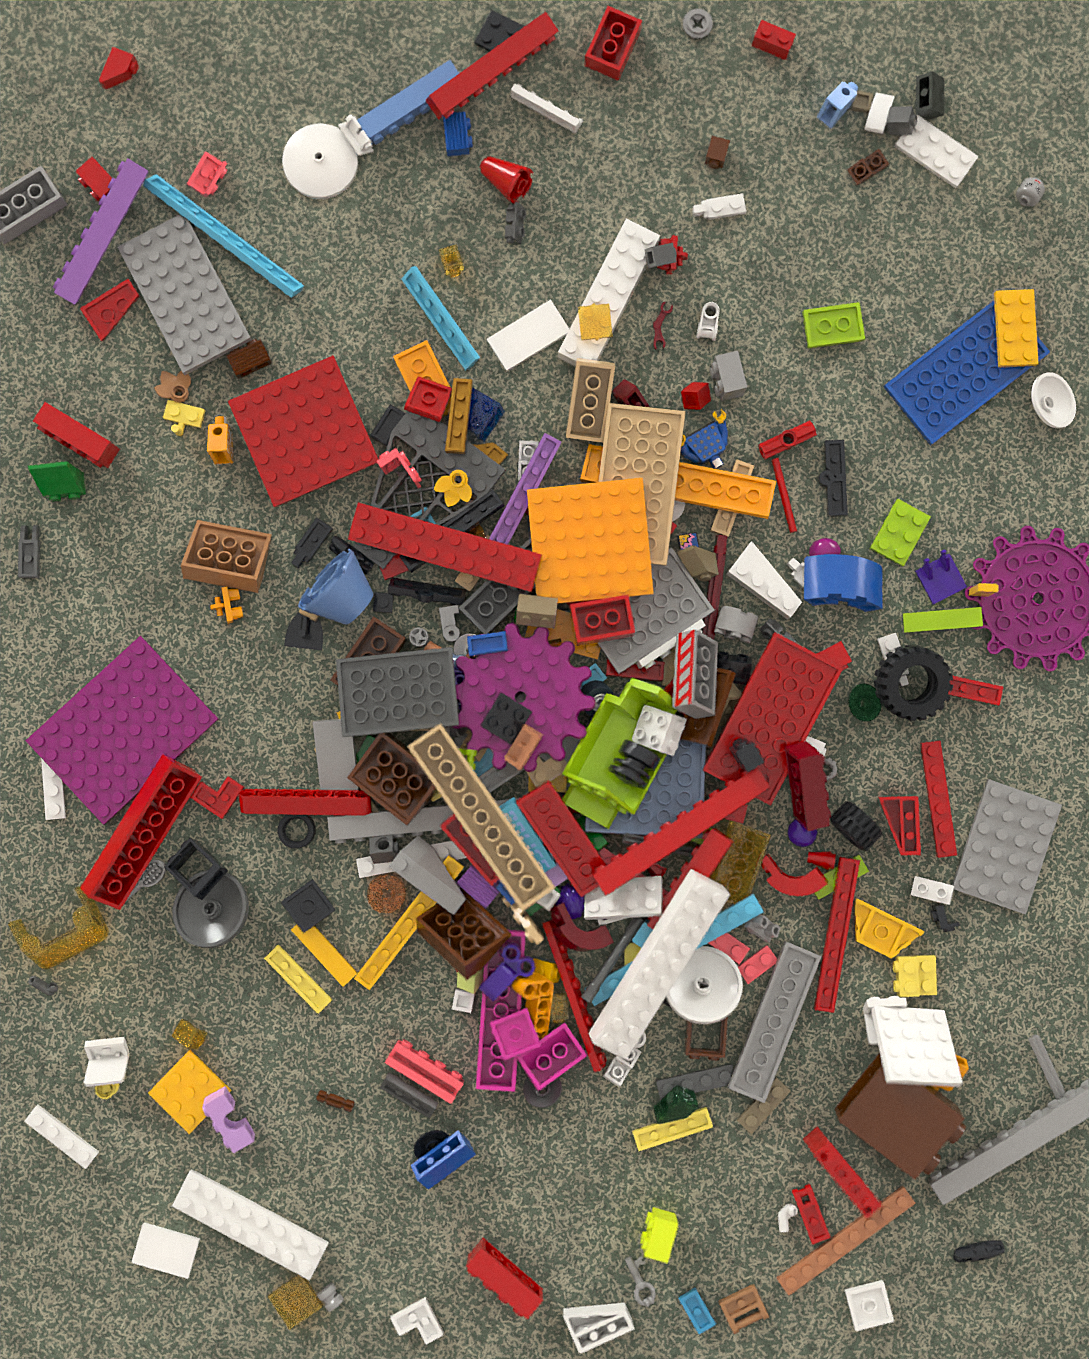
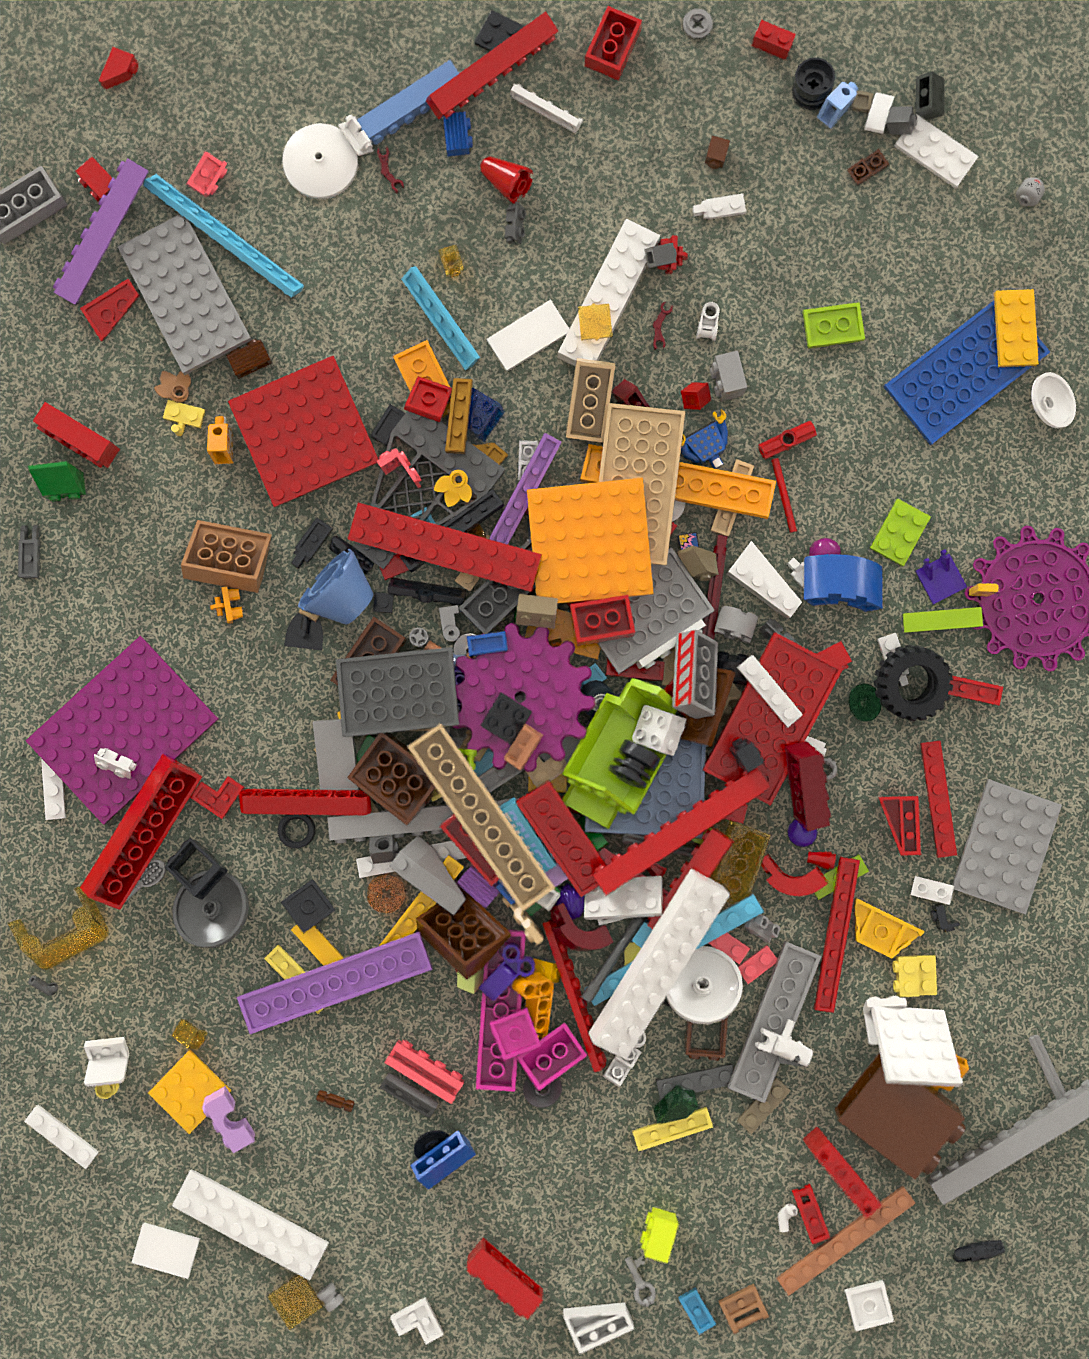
(107, 760): none -> white hinge
(335, 982): none -> medium lavender plate
(385, 171): none -> dark red piece
(463, 1001): white plate -> none
(559, 1008): clear yellow brick -> none
(769, 691): none -> white plate
(786, 1049): none -> white piece
(817, 74): none -> black wheel
(834, 478): black hinge -> none
(856, 826): black tyre -> none

